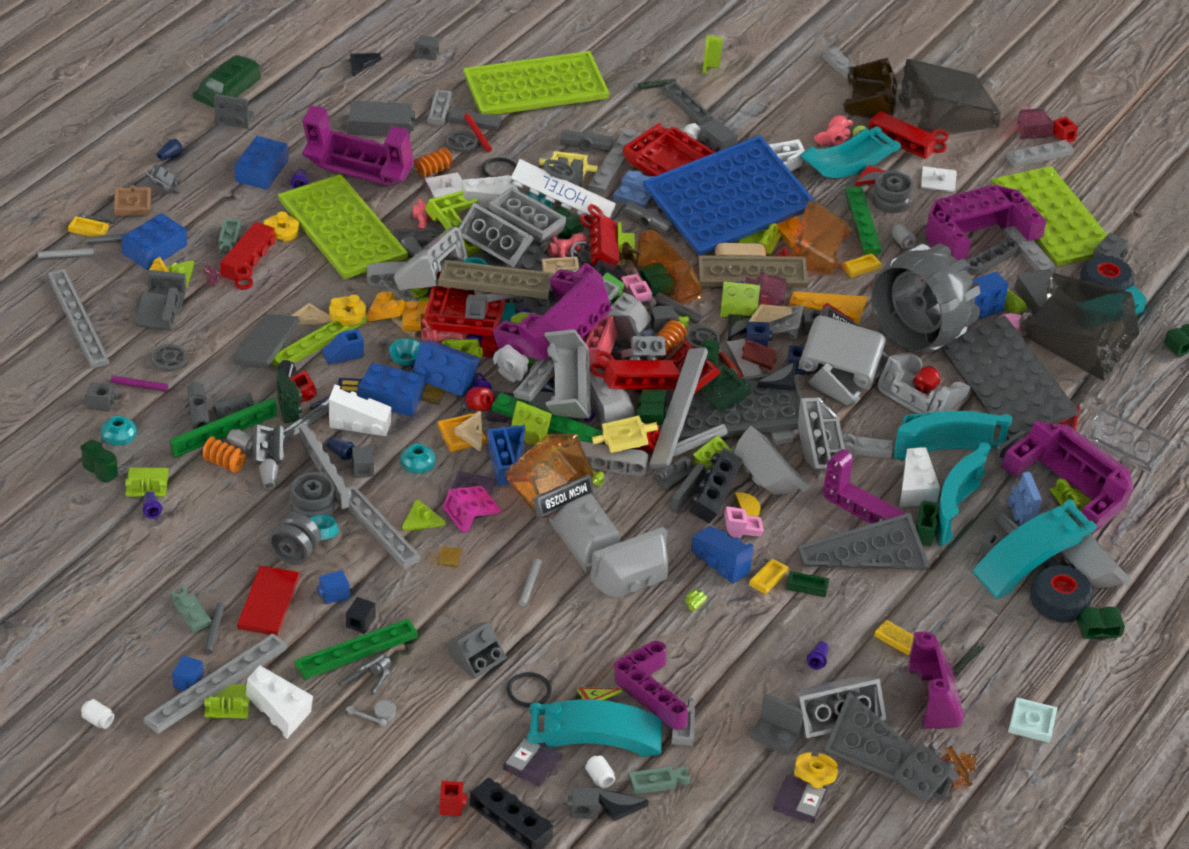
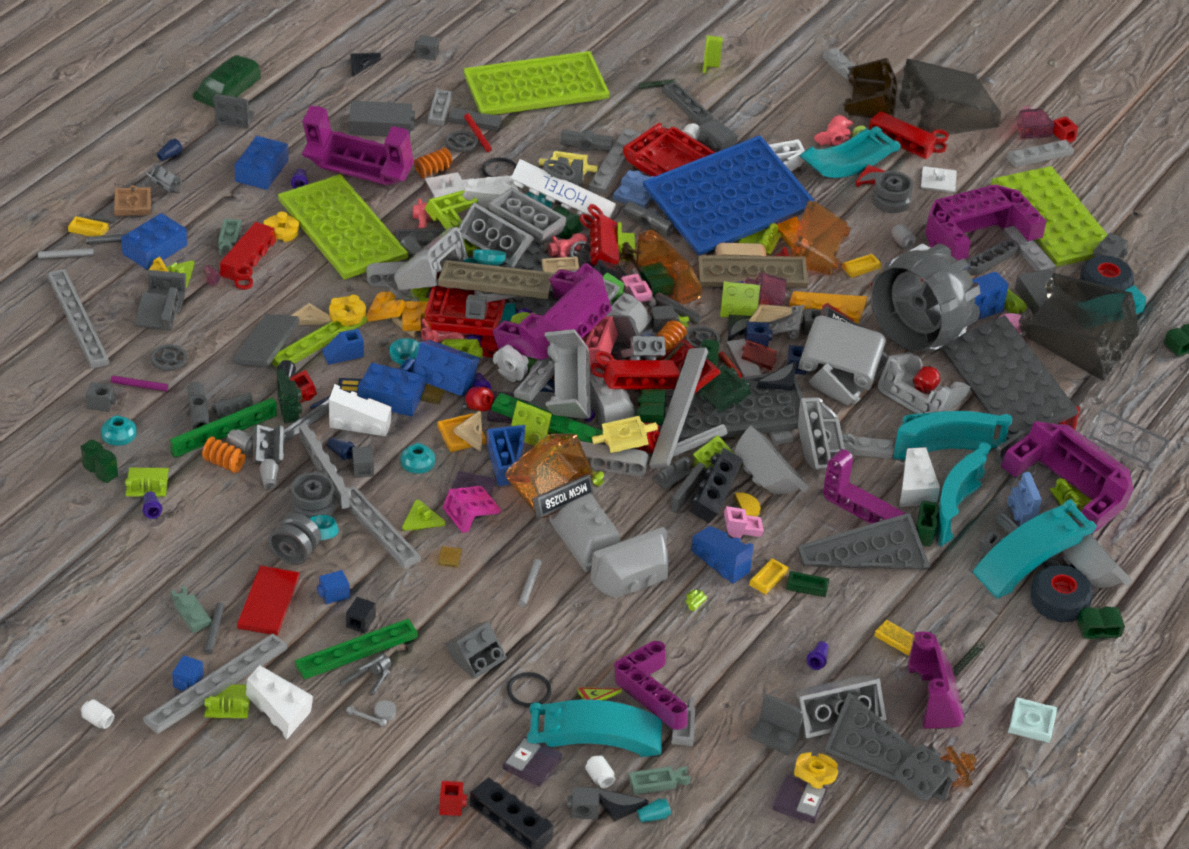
(408, 365): none -> blue slope
(489, 257): none -> teal piece
(654, 811): none -> teal cone
(863, 220): green plate -> none

